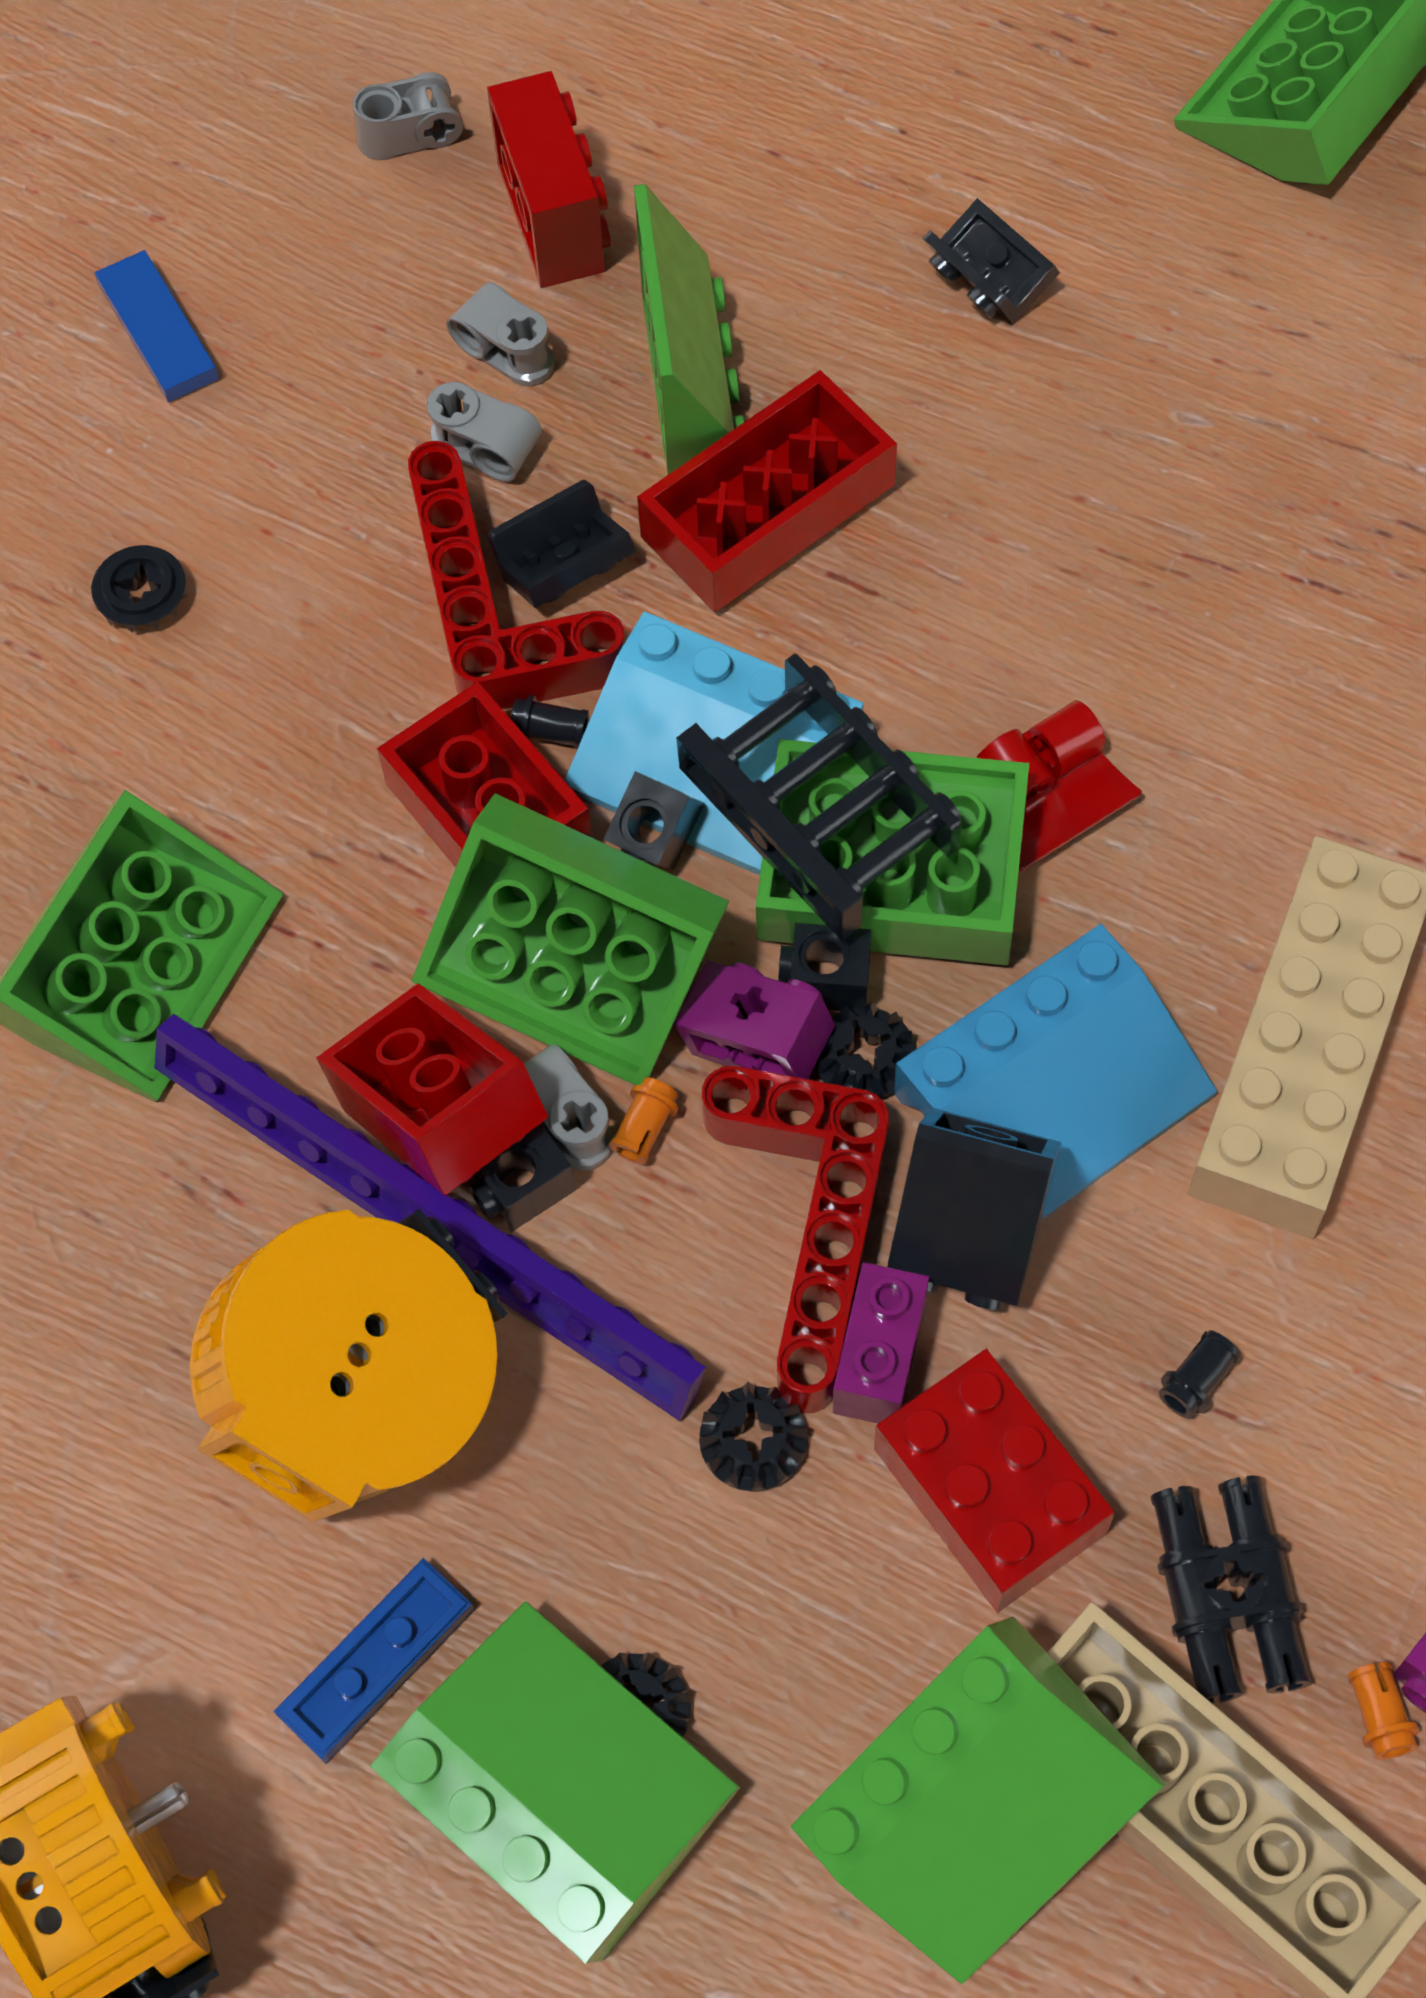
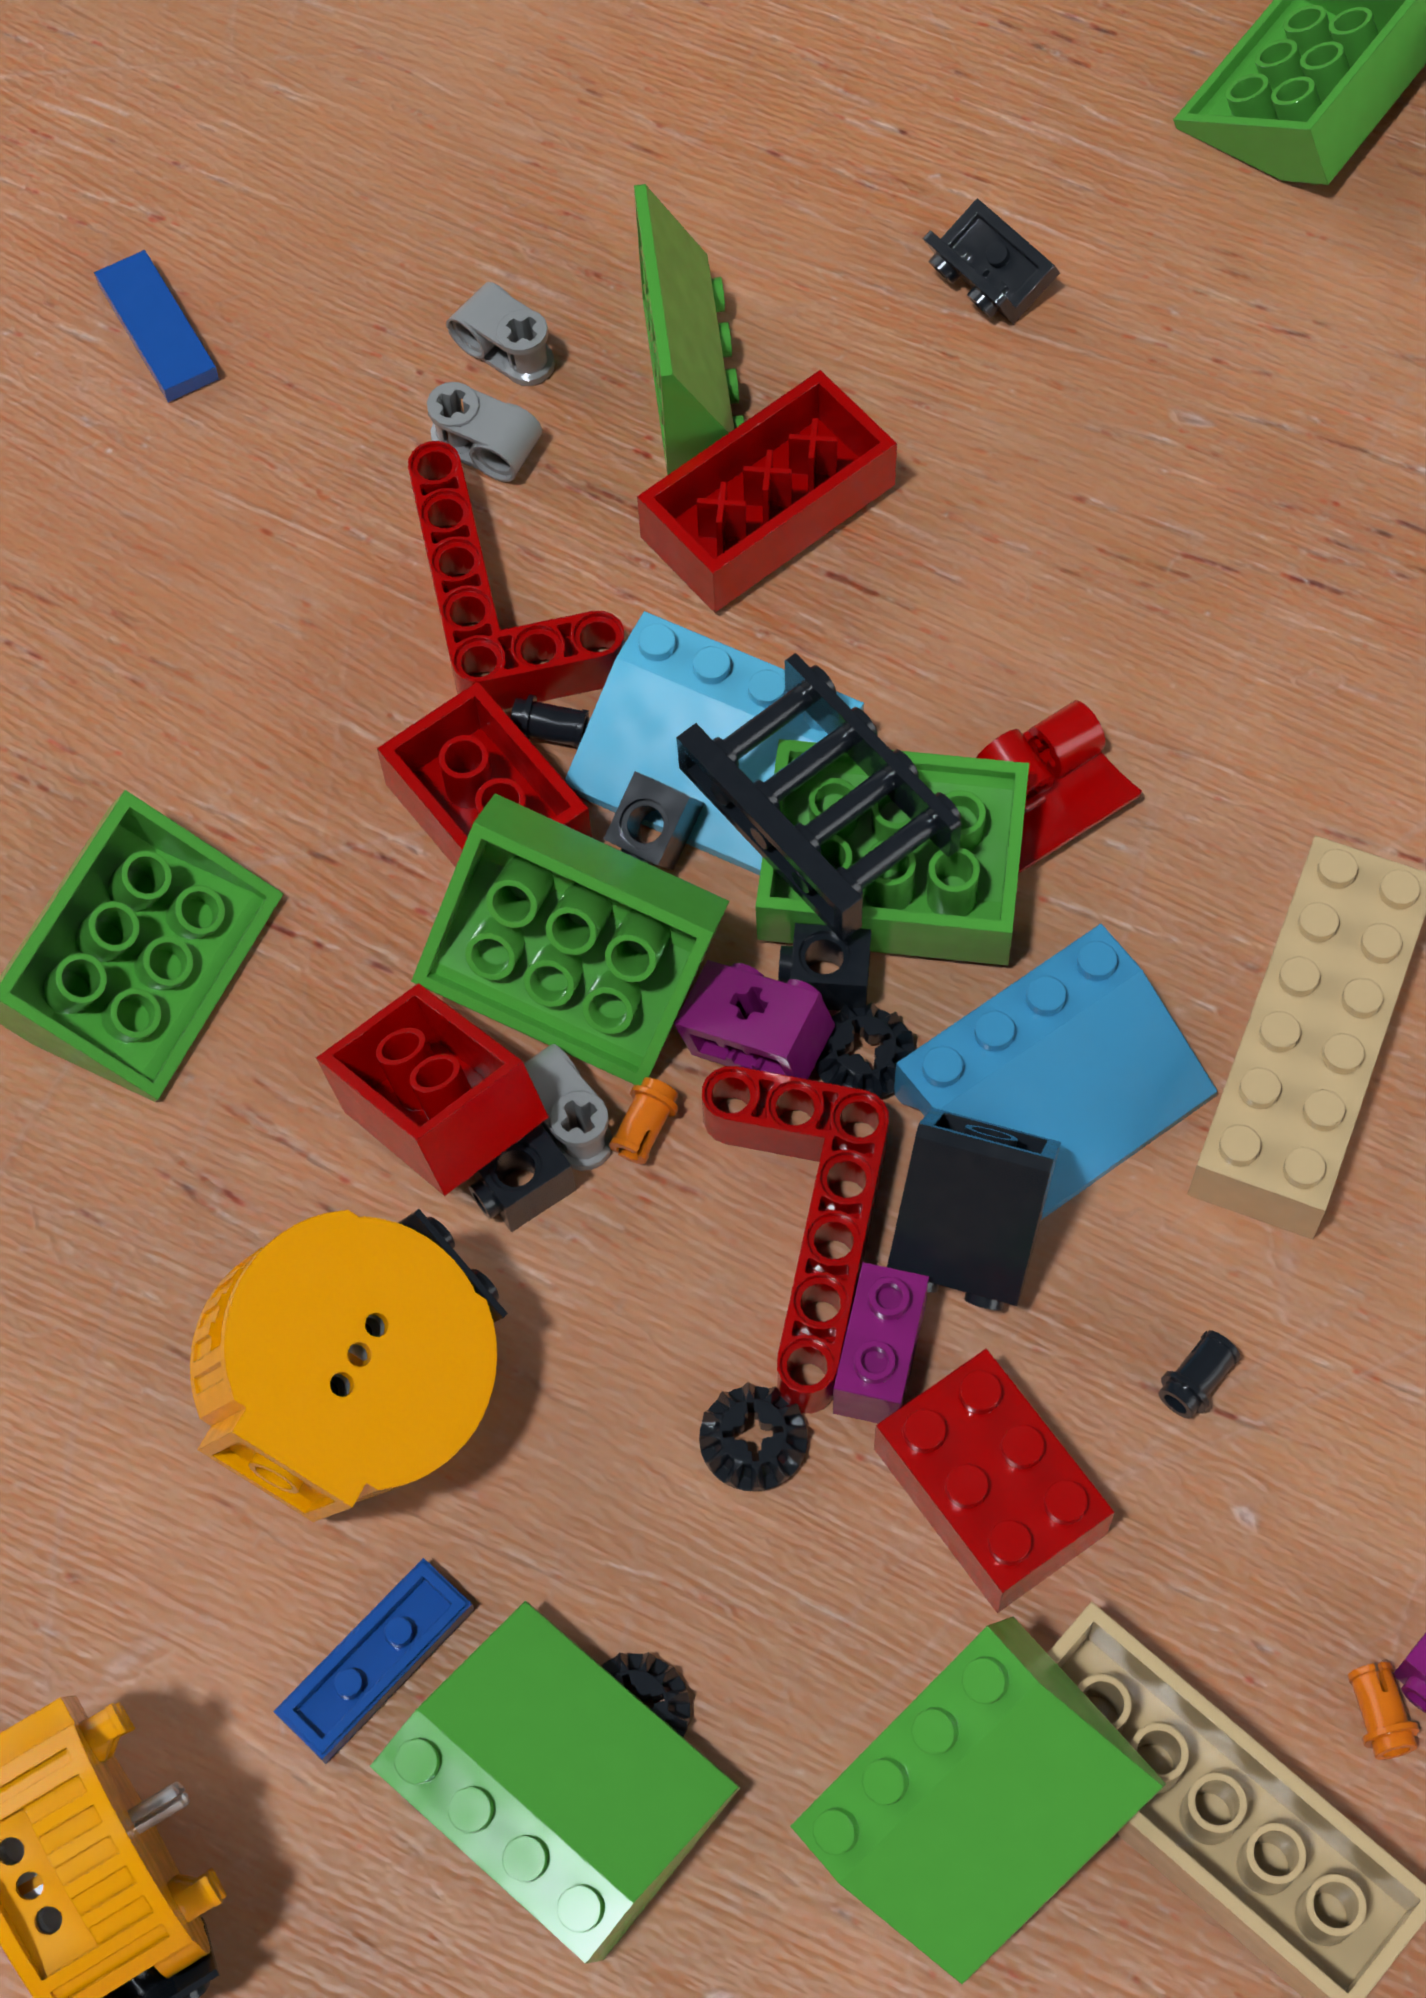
(124, 572): black gear -> none
(393, 1190): dark purple plate -> none
(400, 116): light grey piece -> none
(549, 178): red brick -> none
(558, 544): black bracket -> none
(1209, 1615): black pin -> none

